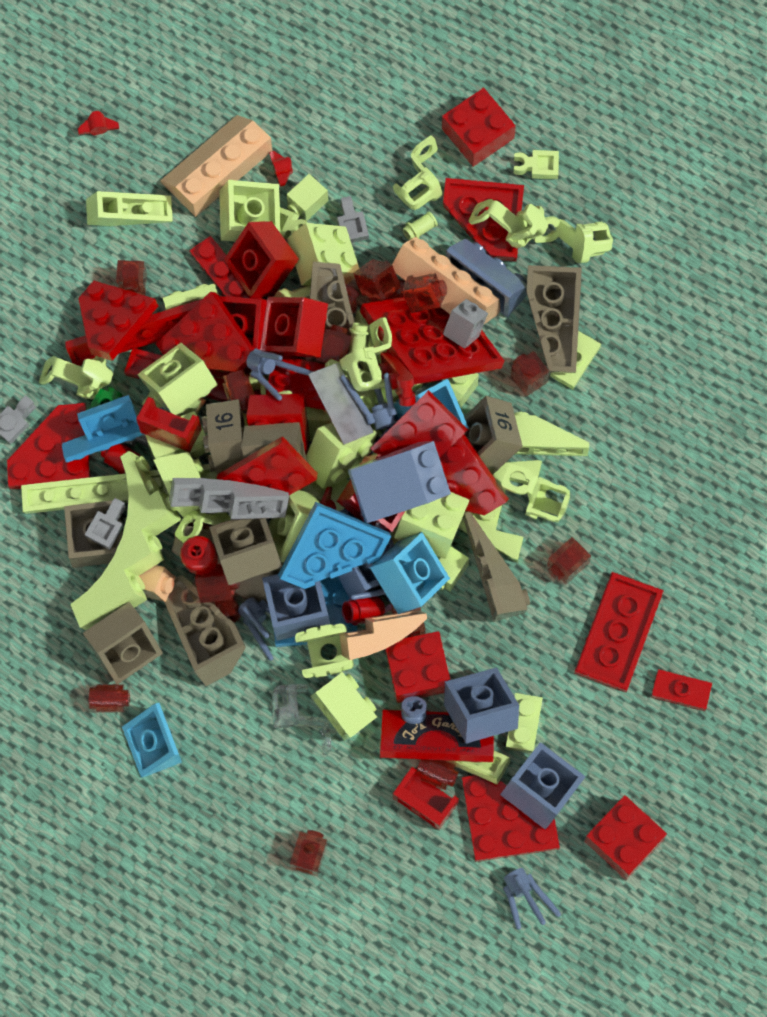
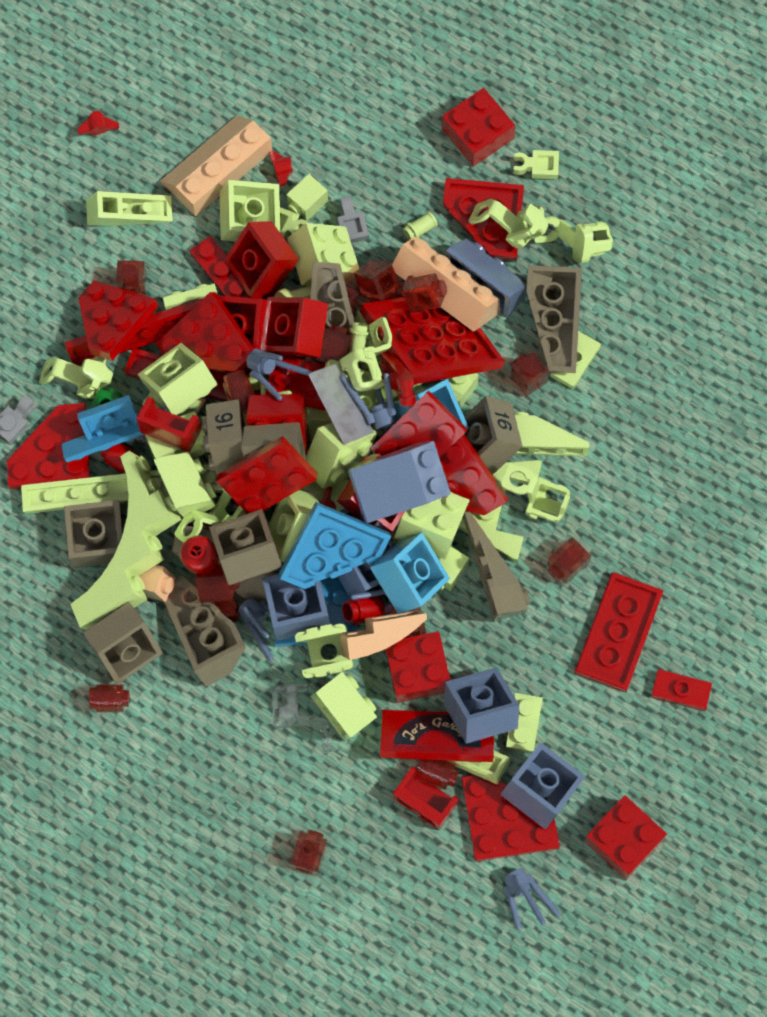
(105, 527): light grey plate -> none
(151, 741): medium azure slope -> none
(235, 497): light grey slope -> none
(411, 716): sand blue bush -> none
(424, 176): yellowish green piece -> none
(465, 323): light grey brick -> none

